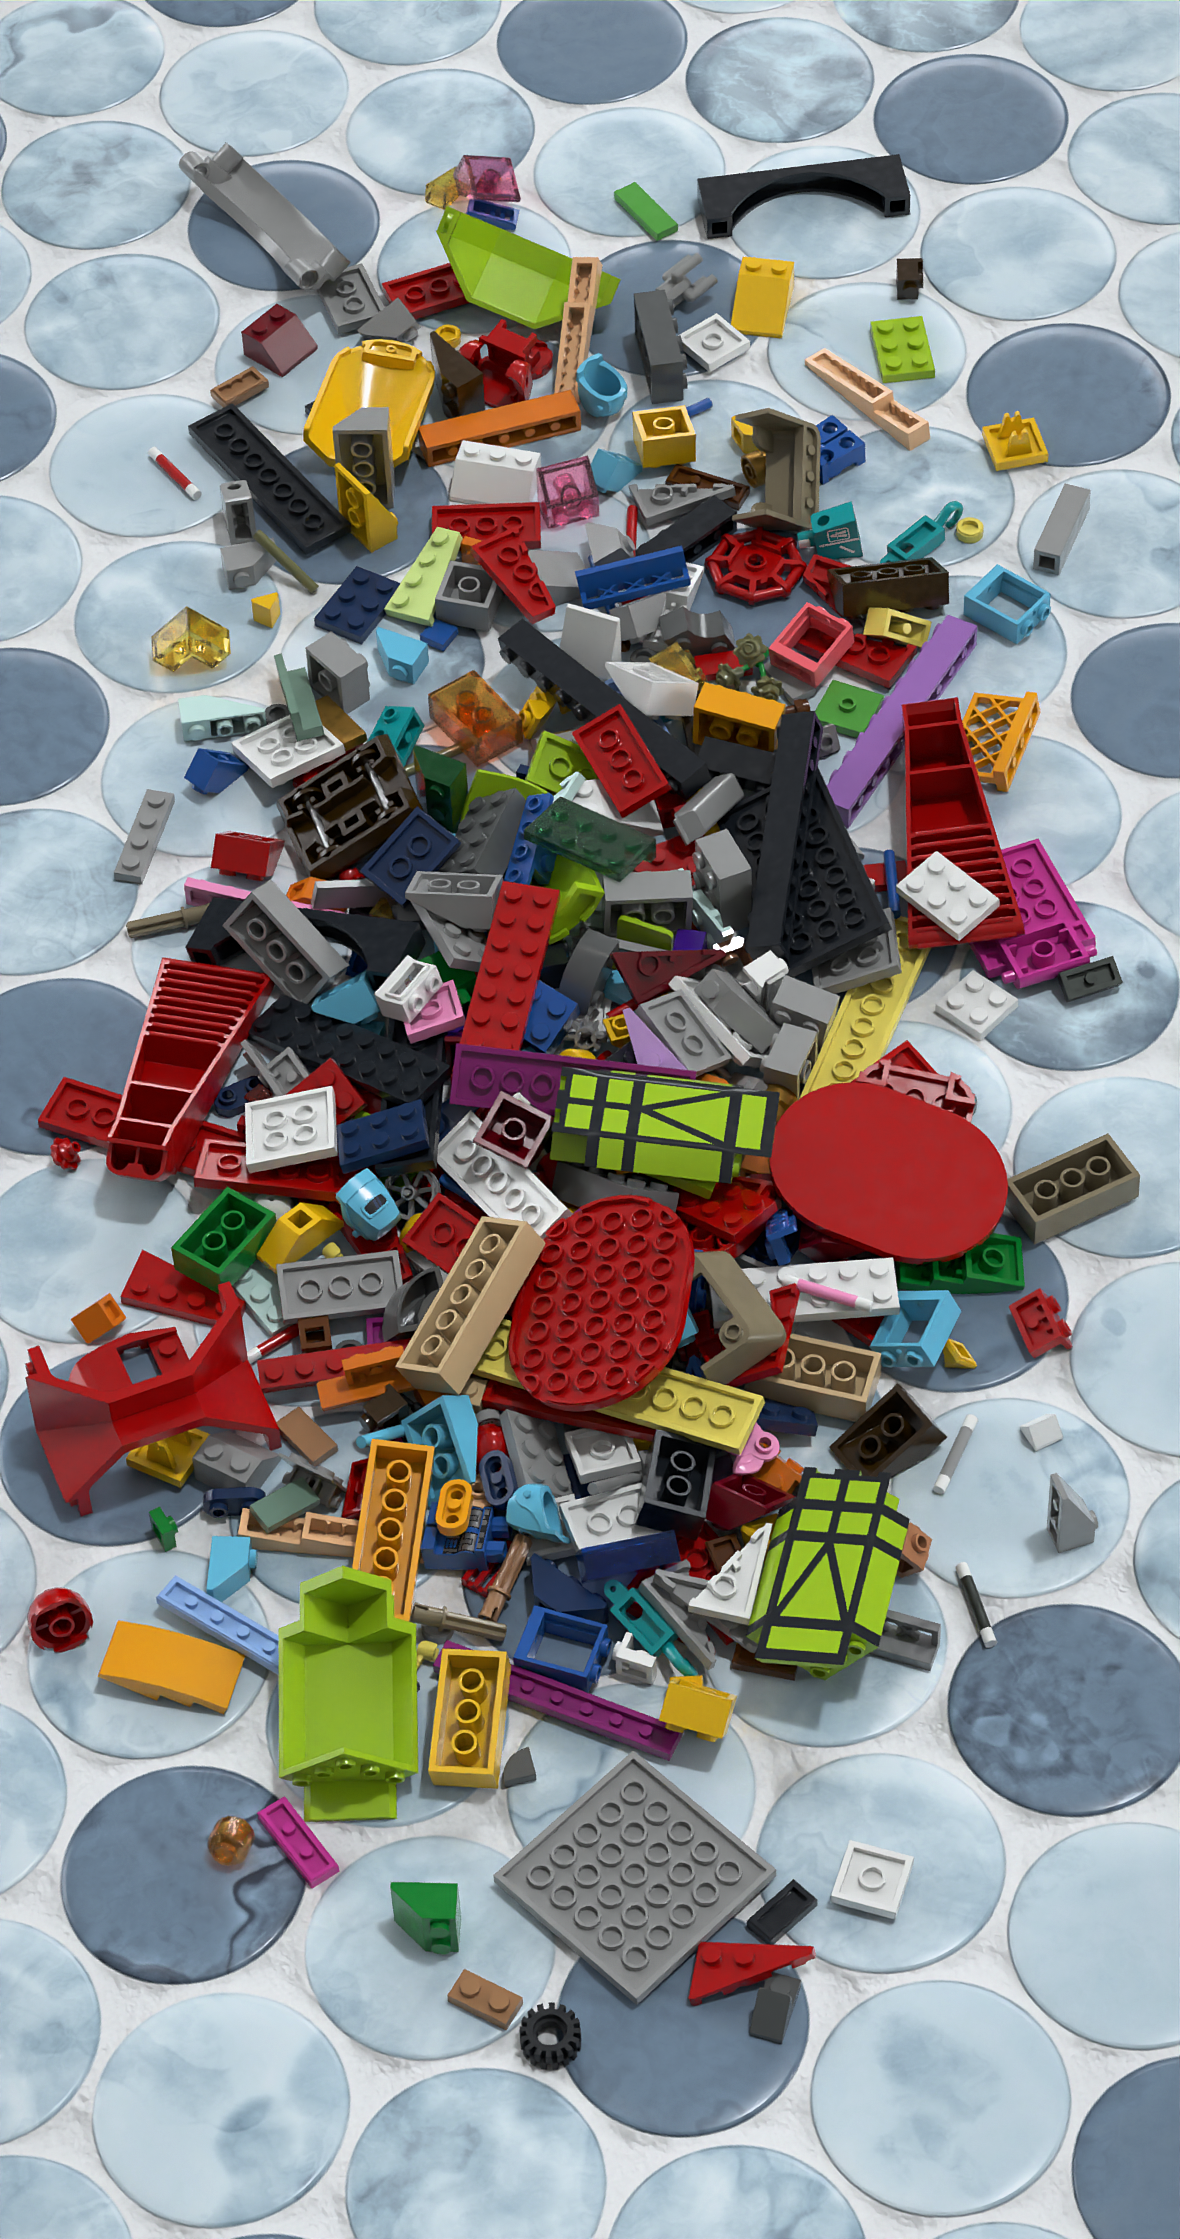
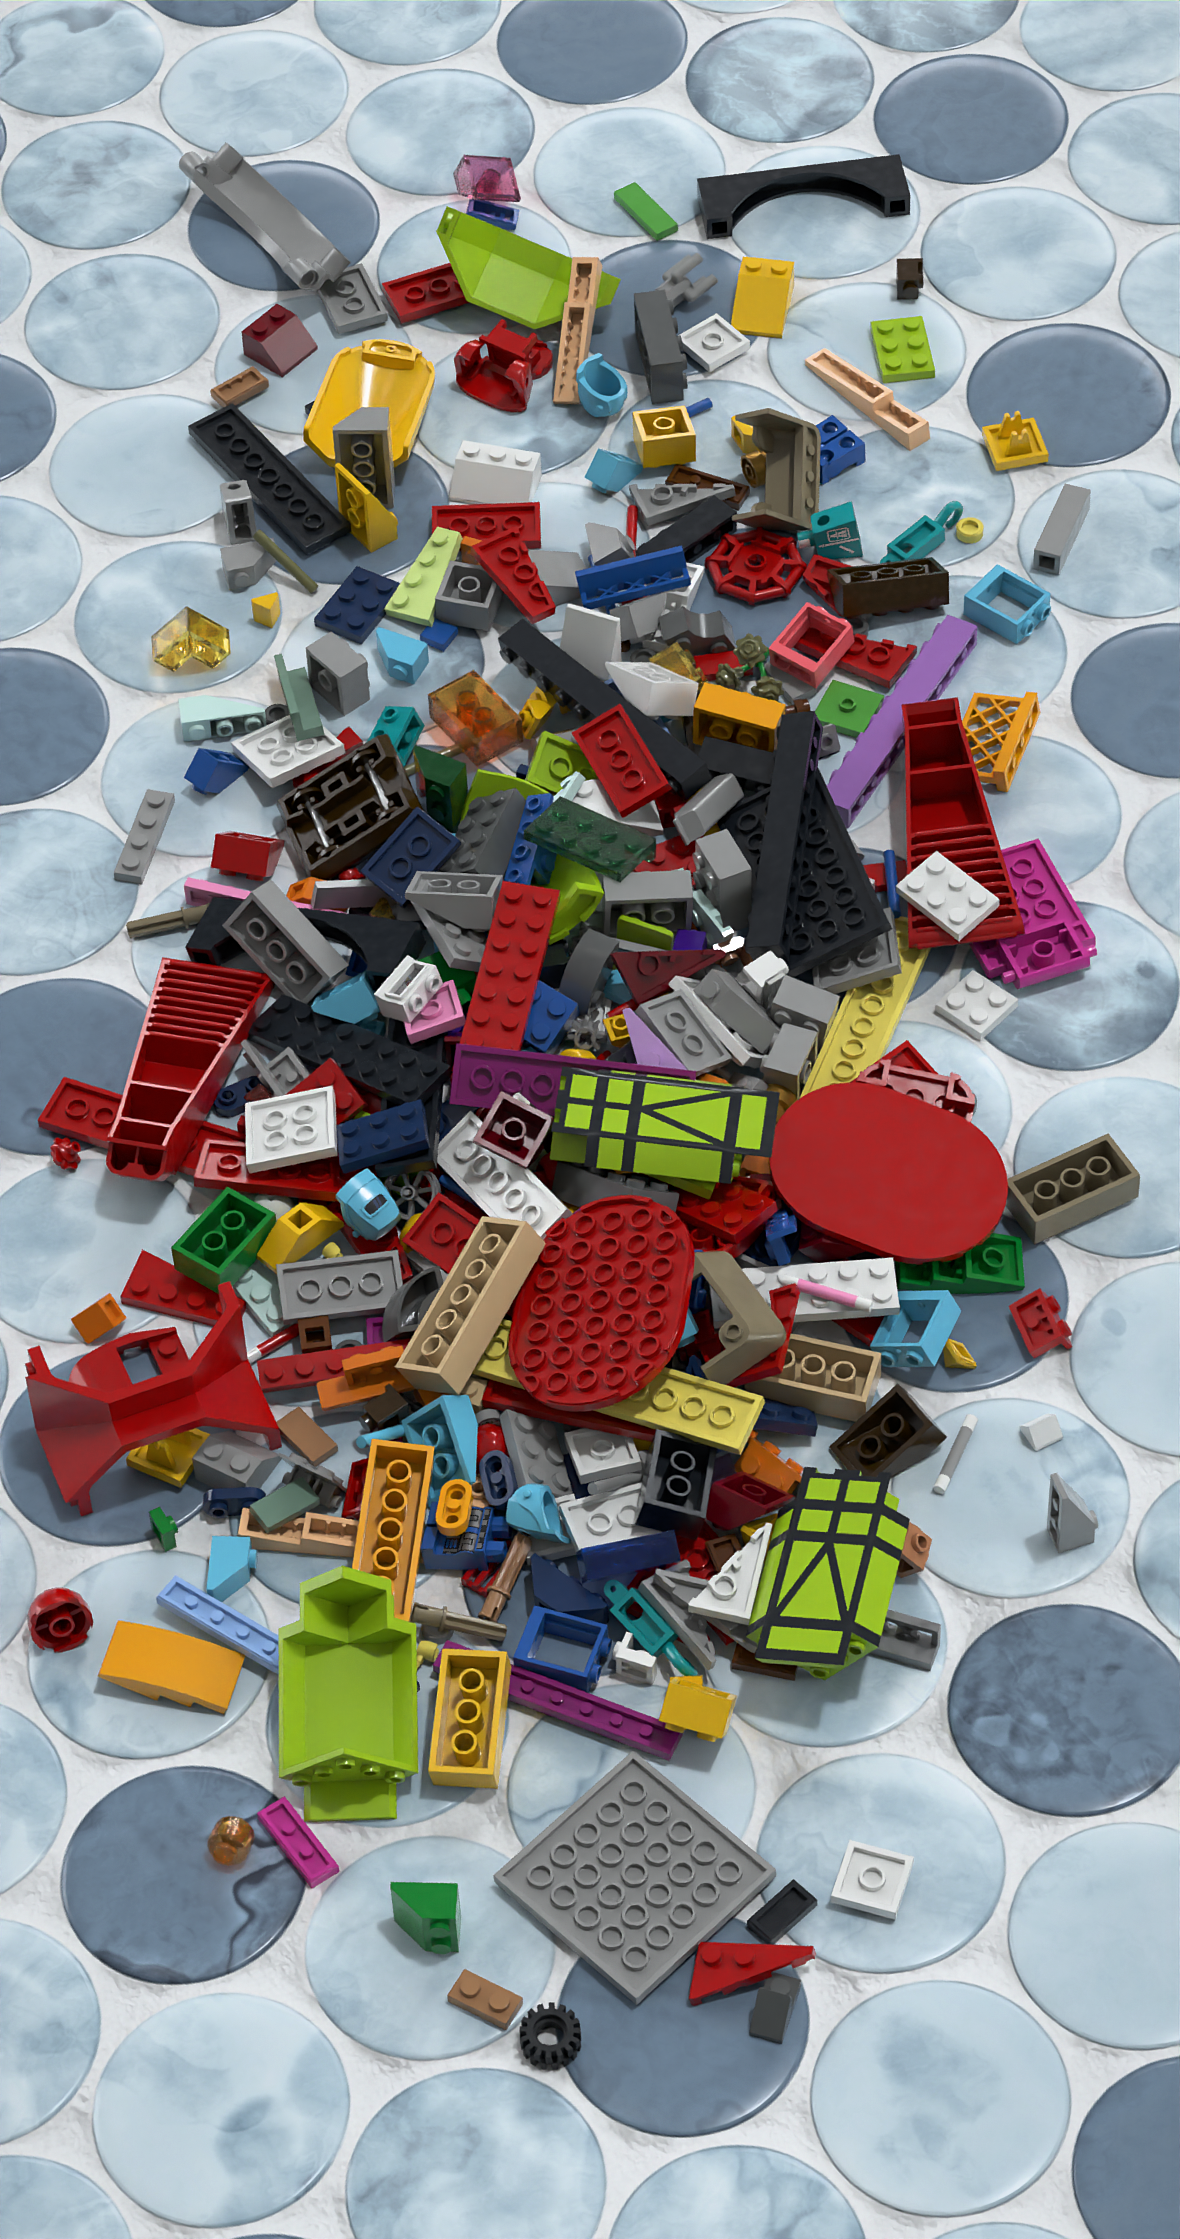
(174, 473): red bar -> none
(340, 723): pearl gold tile -> none
(391, 323): light grey slope -> none
(442, 190): clear yellow slope -> none
(450, 334): yellow tile -> none
(456, 379): dark brown slope -> none
(501, 426): orange brick -> none
(519, 1768): dark grey tile -> none
(567, 492): clear pink slope -> none
(753, 1454): bright pink plate -> none
(896, 626): light yellow slope -> none
(976, 1605): pearl dark grey bar -> none
(1089, 979): pearl dark grey plate -> none

